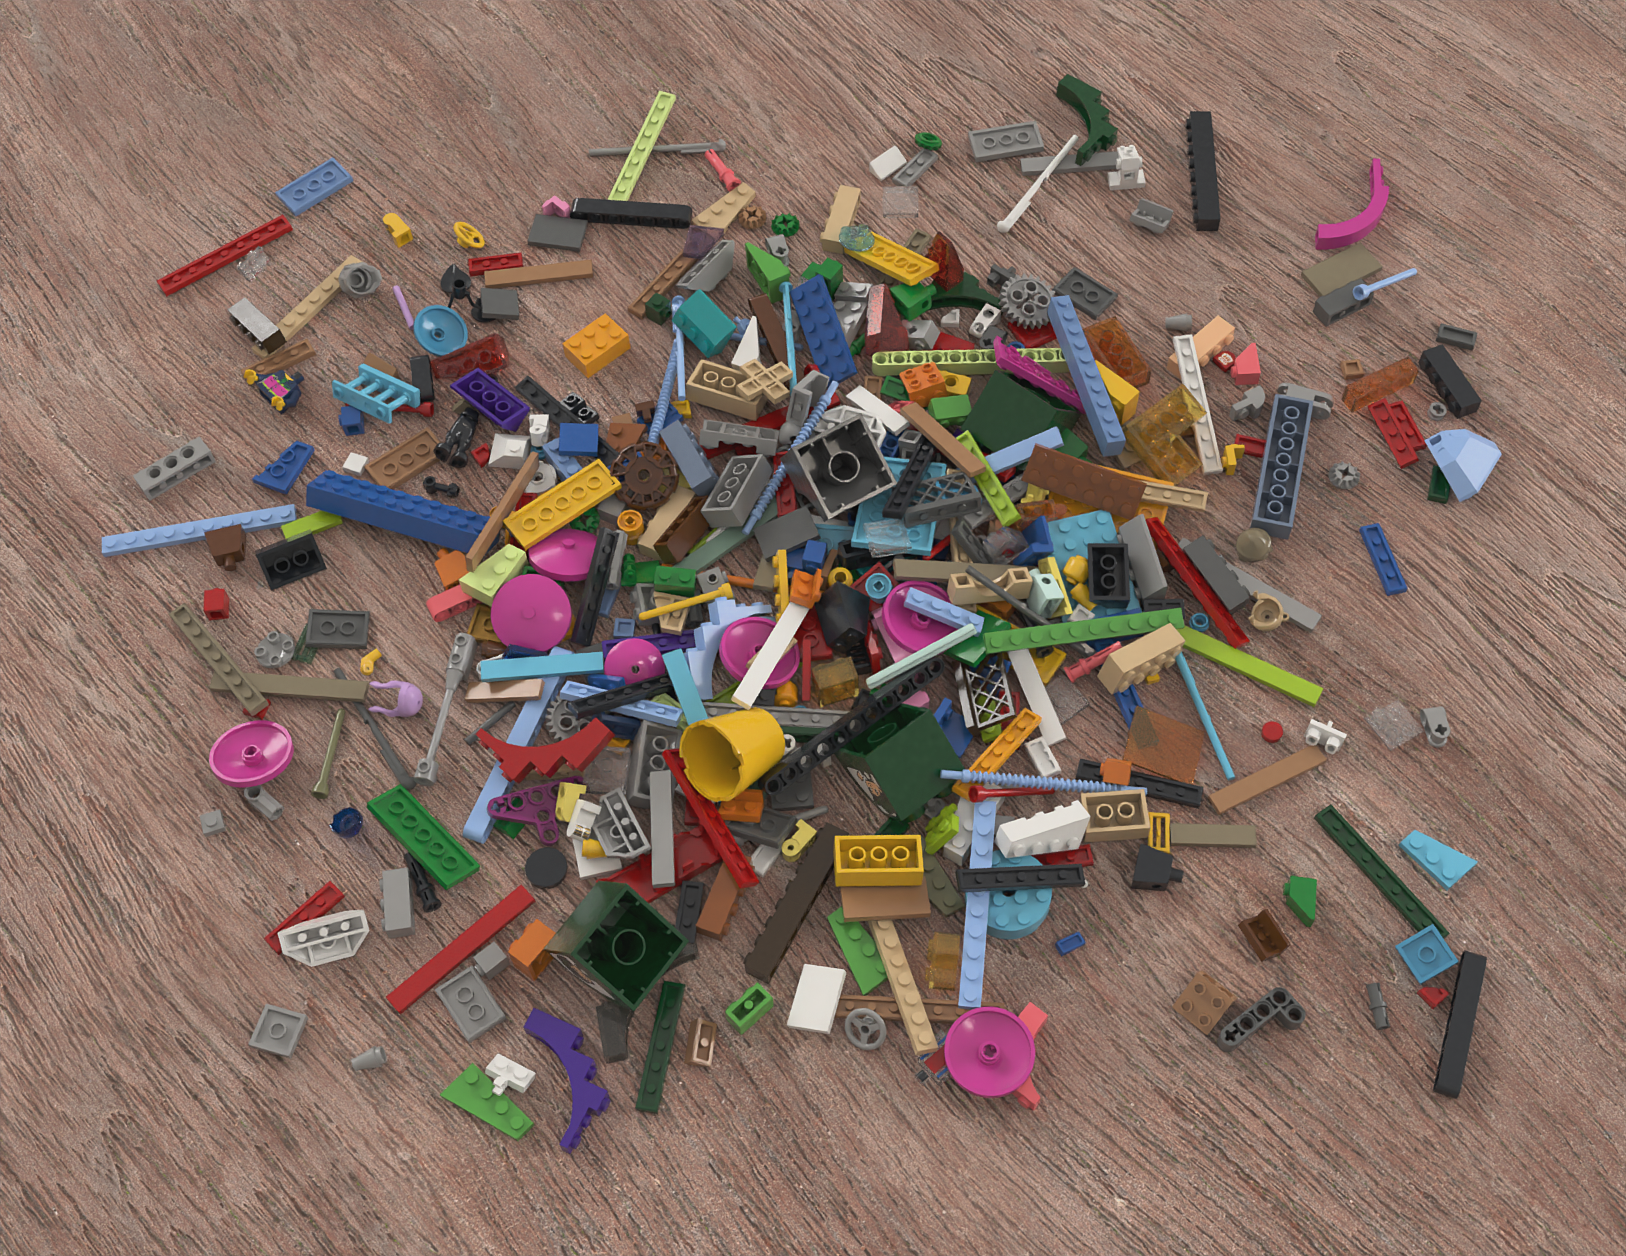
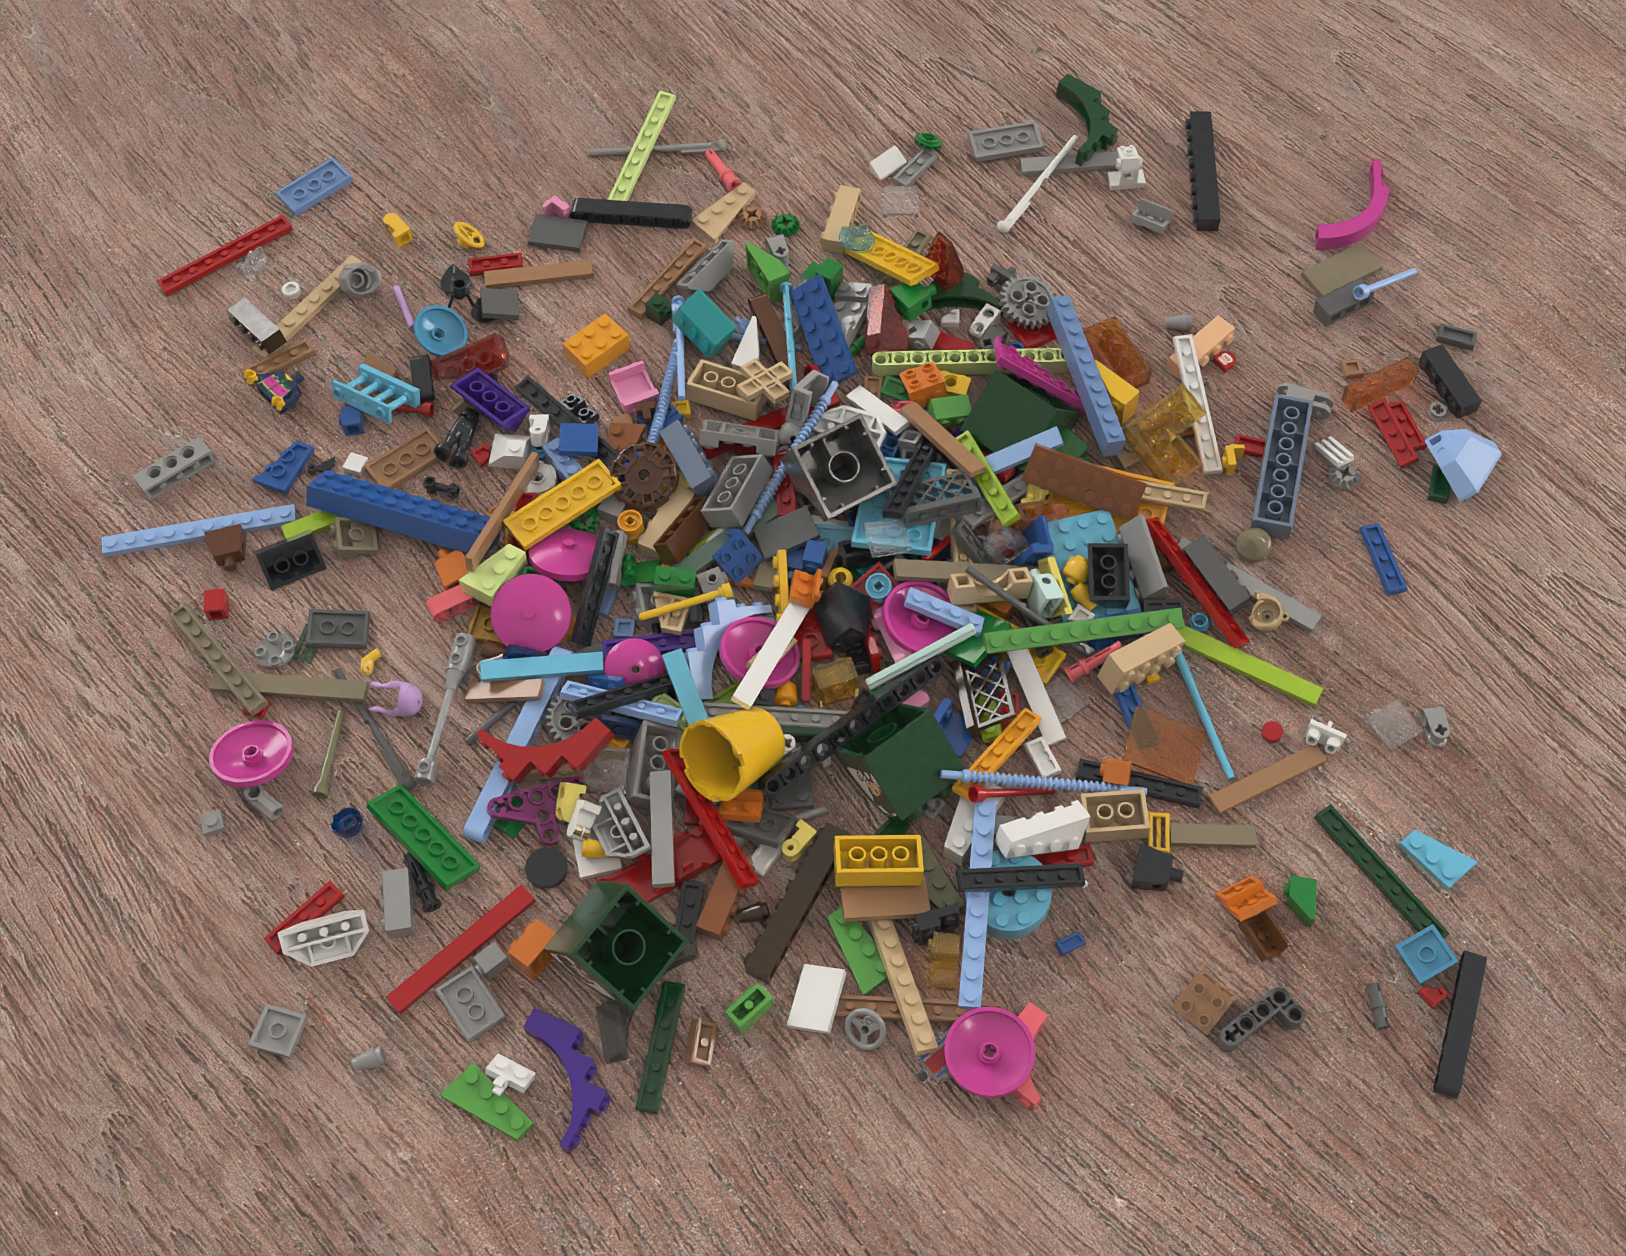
(291, 290): none -> white tile
(326, 465): none -> black piece
(352, 538): none -> dark tan plate
(633, 386): none -> bright pink panel
(701, 240): wing -> none
(737, 556): none -> blue bracket
(754, 913): none -> dark brown cone
(937, 920): none -> black plate
(941, 829): lime plate -> none
(1085, 293): dark grey tile -> none
(1246, 367): coral slope -> none
(1246, 898): none -> orange slope
(1250, 405): light grey brick -> none
(1337, 451): none -> white tile

